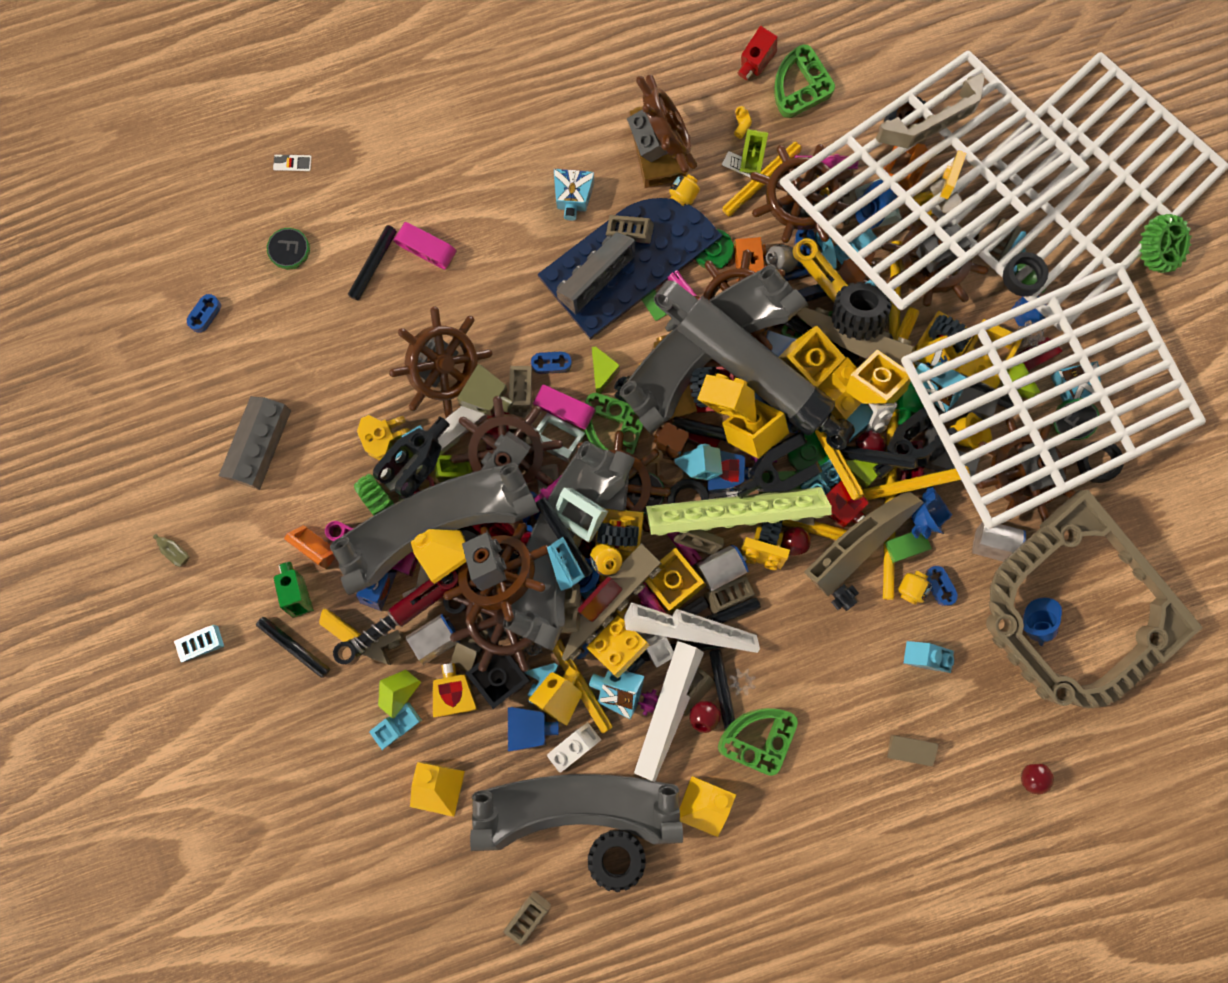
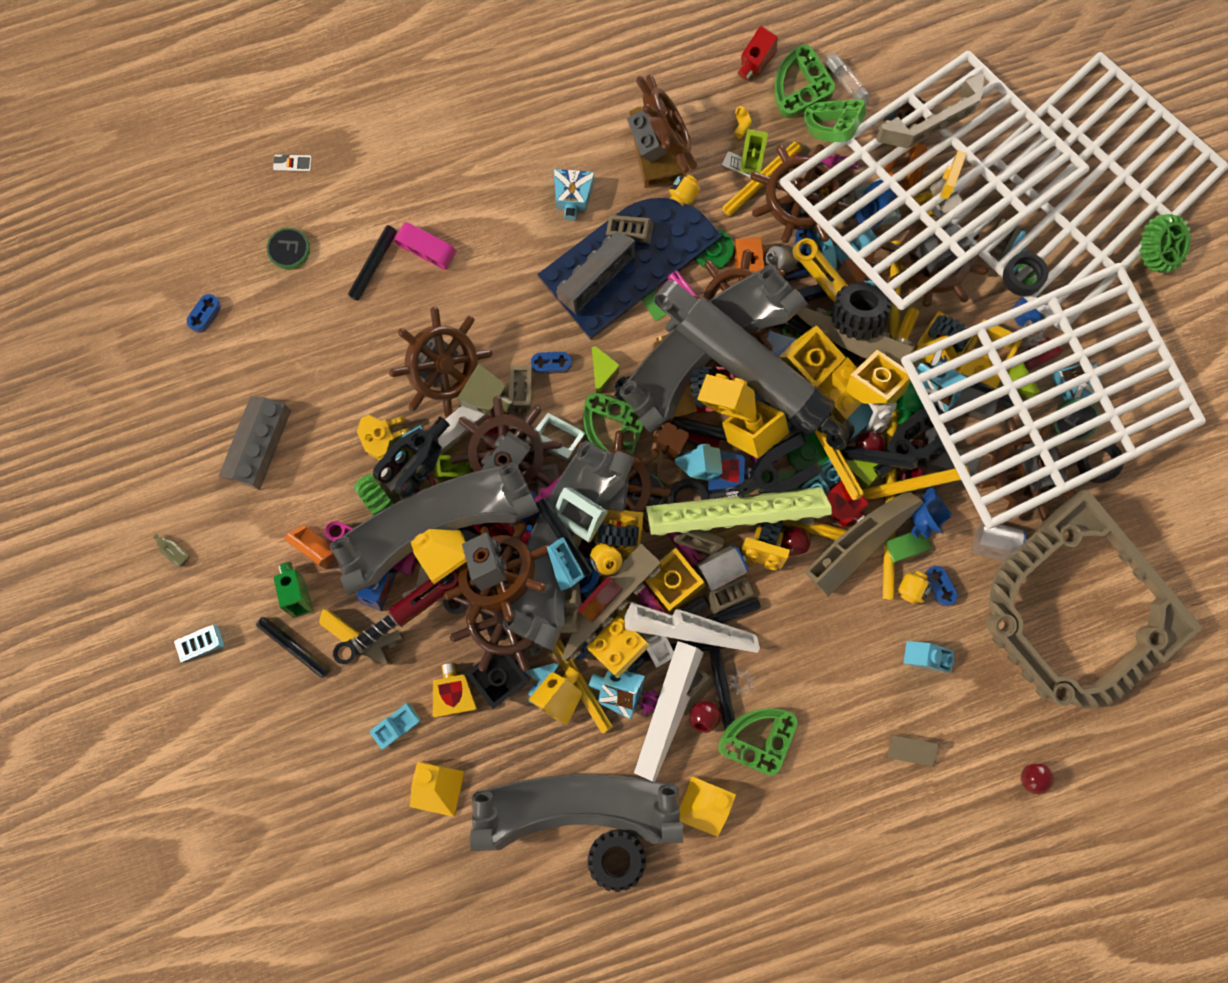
(396, 691): lime slope -> none
(432, 639): flat silver piece -> none
(467, 652): dark tan slope -> none
(528, 728): blue torso -> none
(539, 903): dark tan slope -> none
(564, 407): dark pink beam -> none
(573, 747): white bracket -> none
(845, 597): black gear -> none
(846, 112): none -> bright green beam
(847, 78): none -> piece
(973, 440): yellow piece -> none
(1042, 619): blue piece -> none

